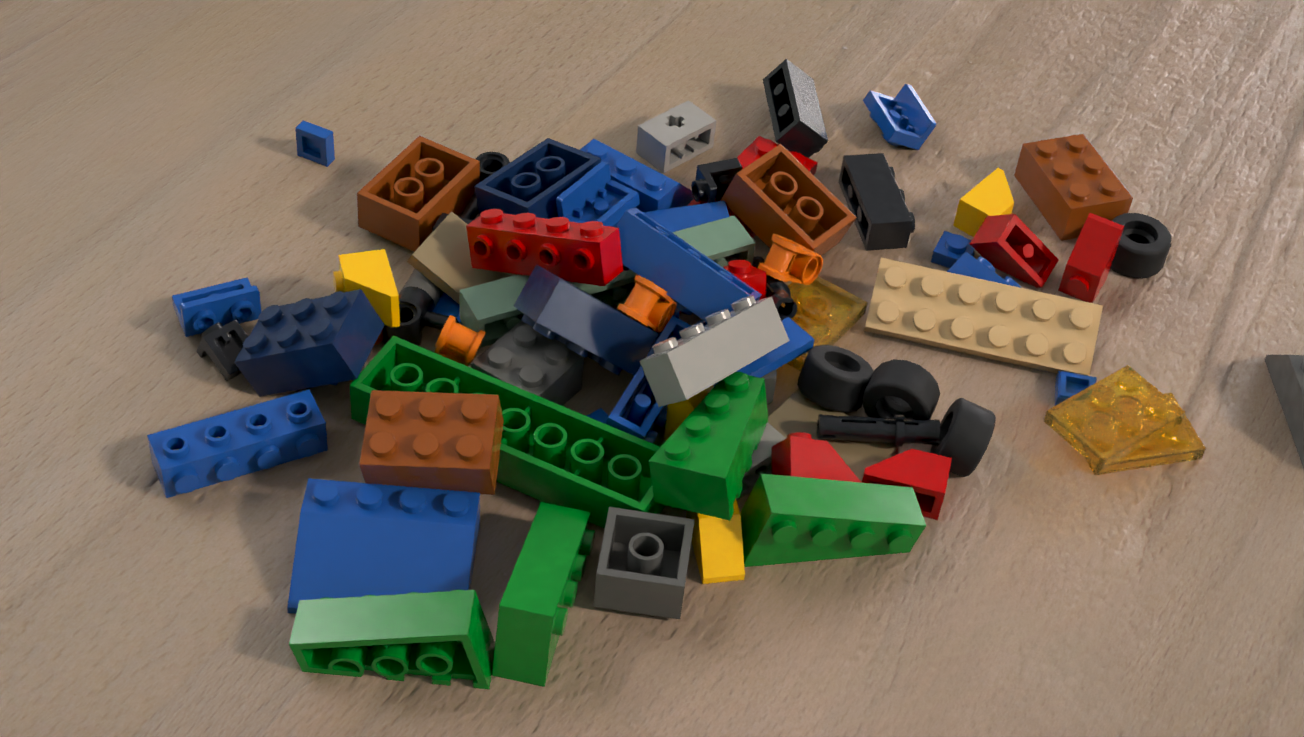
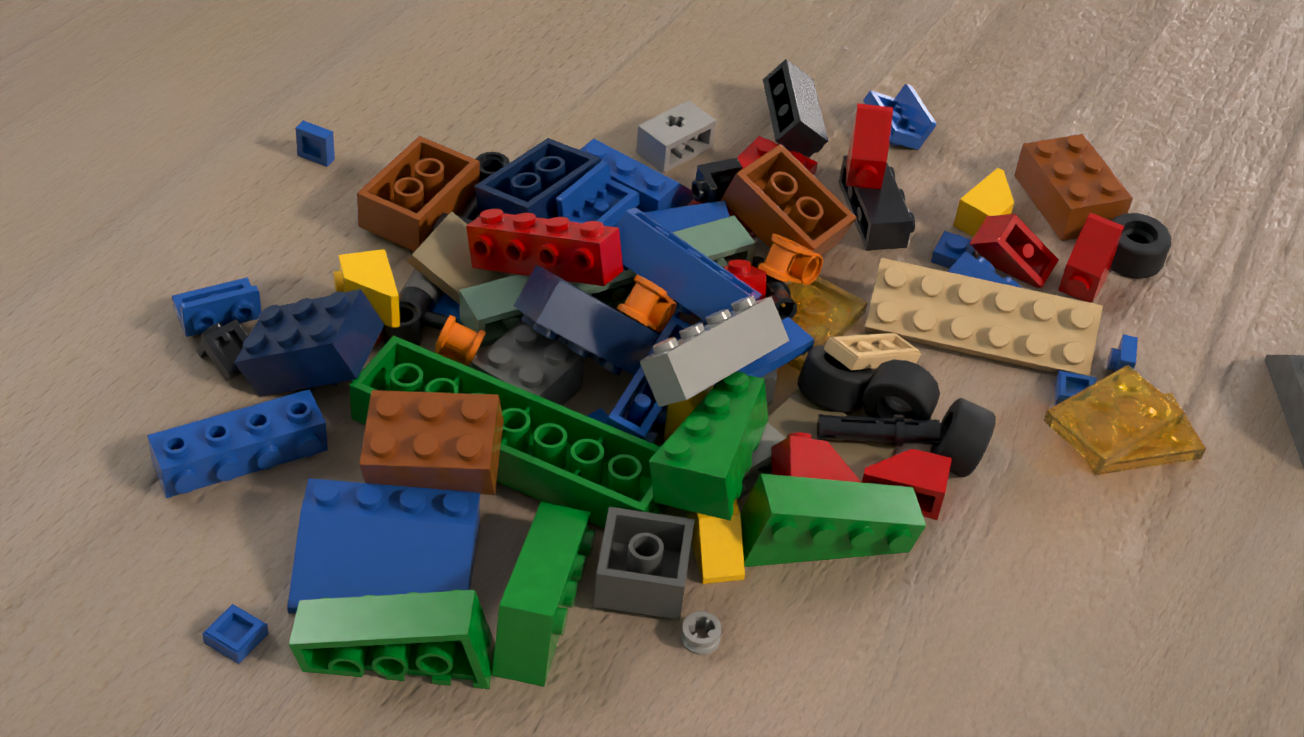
(235, 633): none -> blue tile
(690, 639): none -> light grey bush
(869, 146): none -> red slope
(870, 350): none -> tan tile
(1124, 355): none -> blue plate

